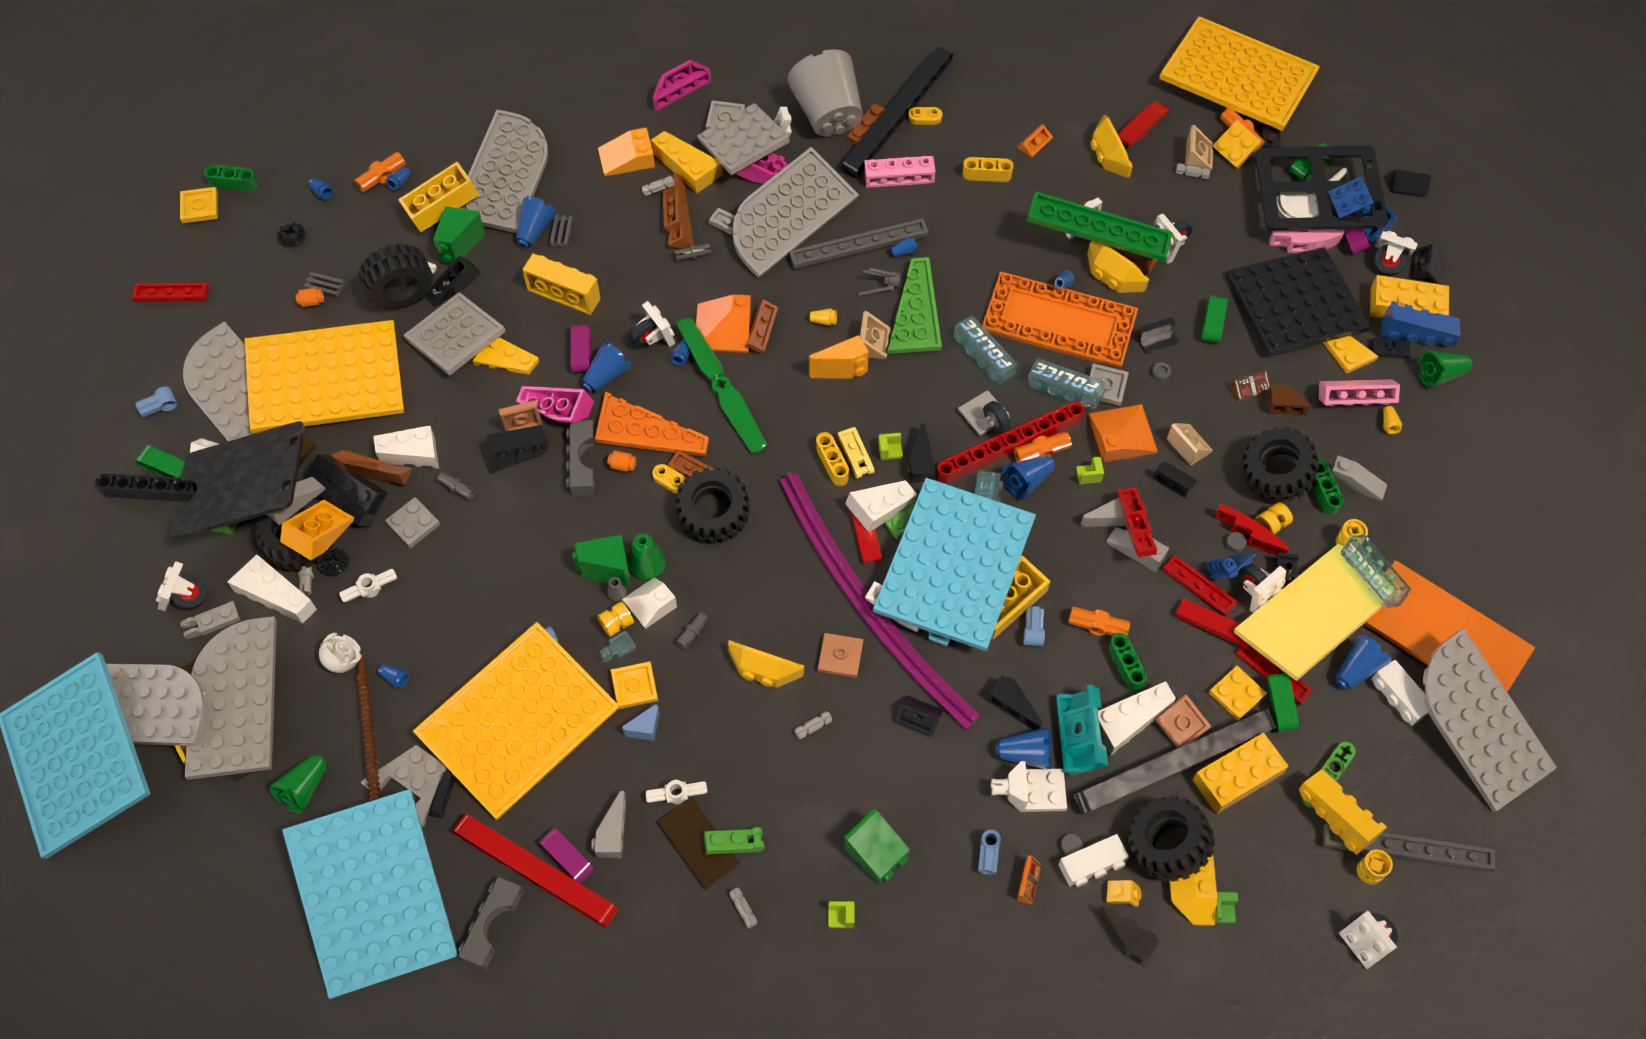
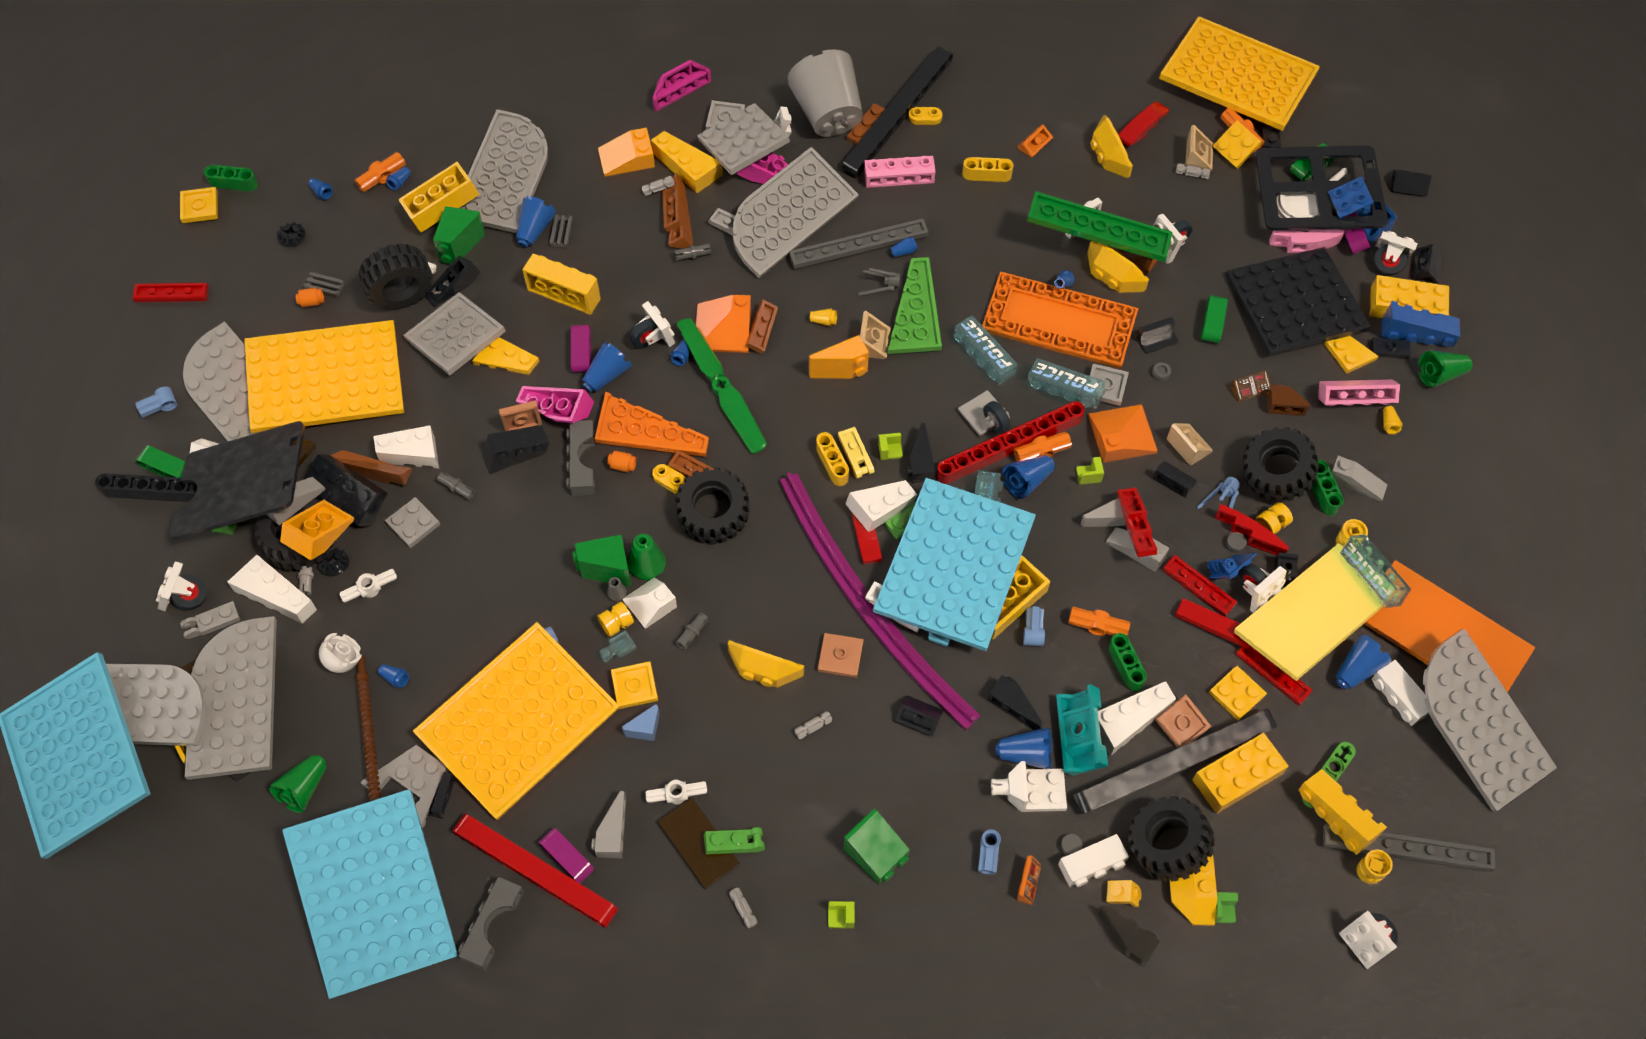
(1228, 489): none -> medium blue plant
(1283, 702): green beam -> none

